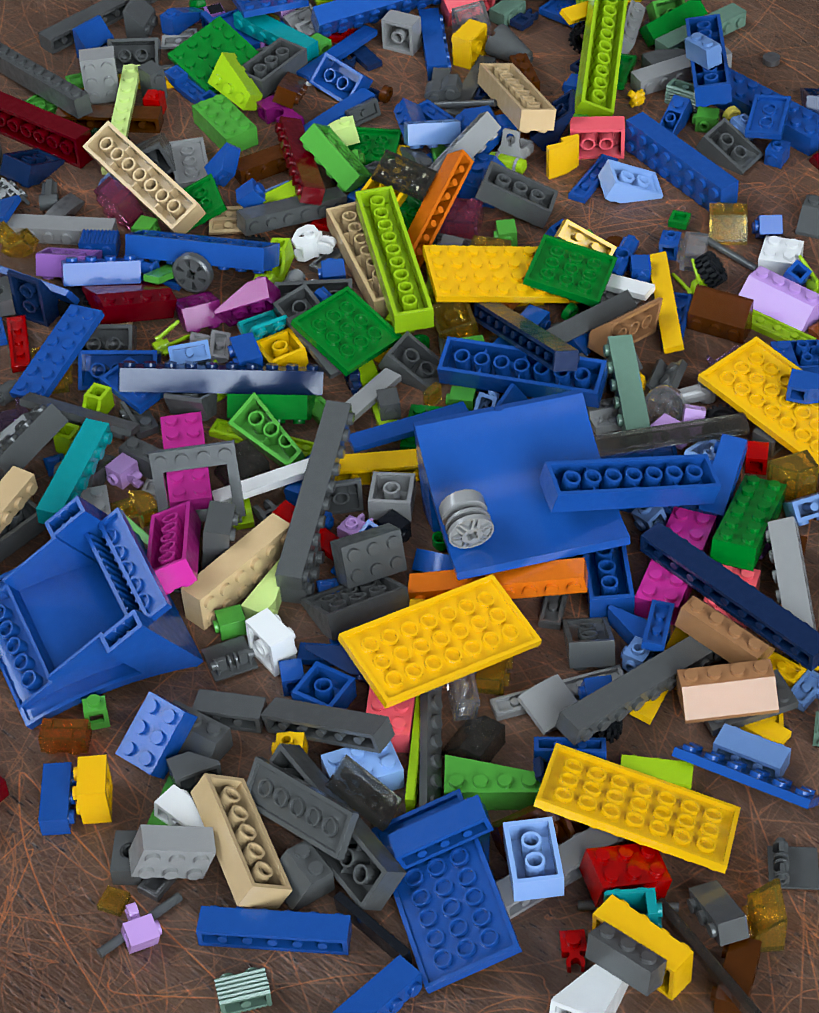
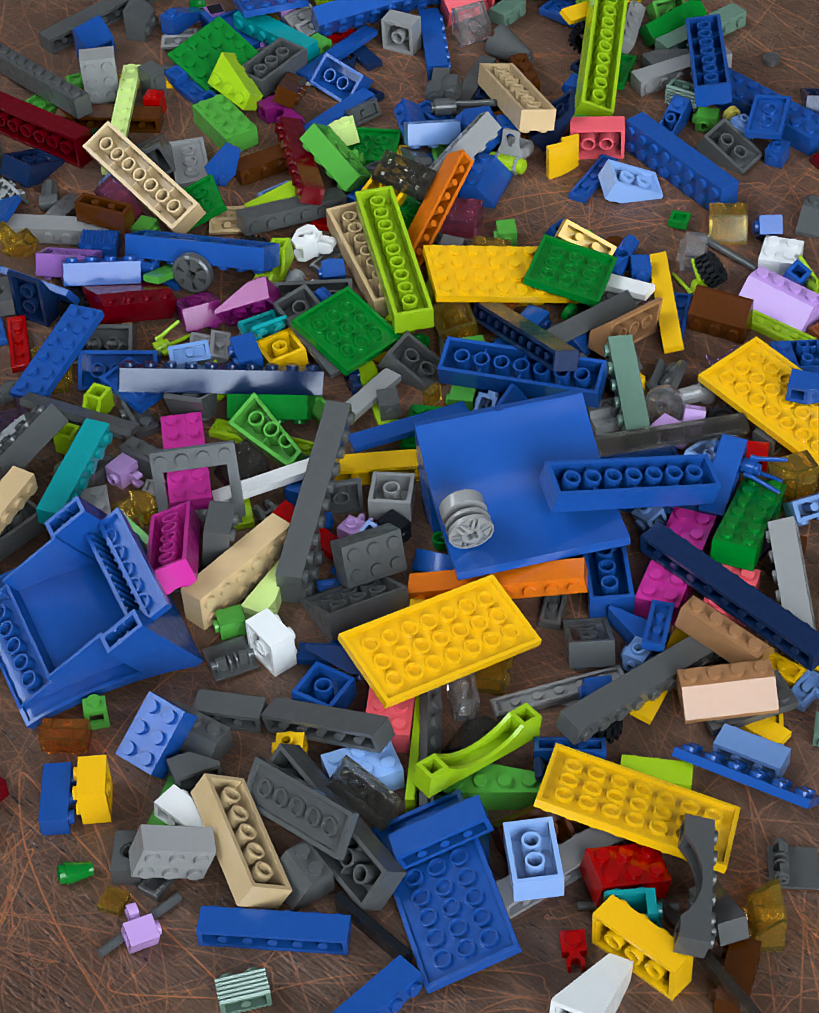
(49, 463): blue tile -> none
(74, 871): none -> green cone
(104, 212): none -> reddish brown brick
(135, 51): dark grey slope -> none
(250, 194): blue brick -> none
(291, 673): blue brick -> none
(385, 94): reddish brown tile -> none
(443, 106): none -> dark grey brick
(443, 770): none -> lime arch
(469, 43): yellow brick -> none
(516, 194): dark grey brick -> none
(523, 21): dark blue plate -> none
(546, 701): light grey slope -> none
(625, 958): dark grey brick -> none
(636, 98): yellow plant -> none
(670, 243): blue brick -> none
(694, 927): none -> dark grey arch
(703, 50): medium blue brick -> none
(751, 468): none -> blue plant

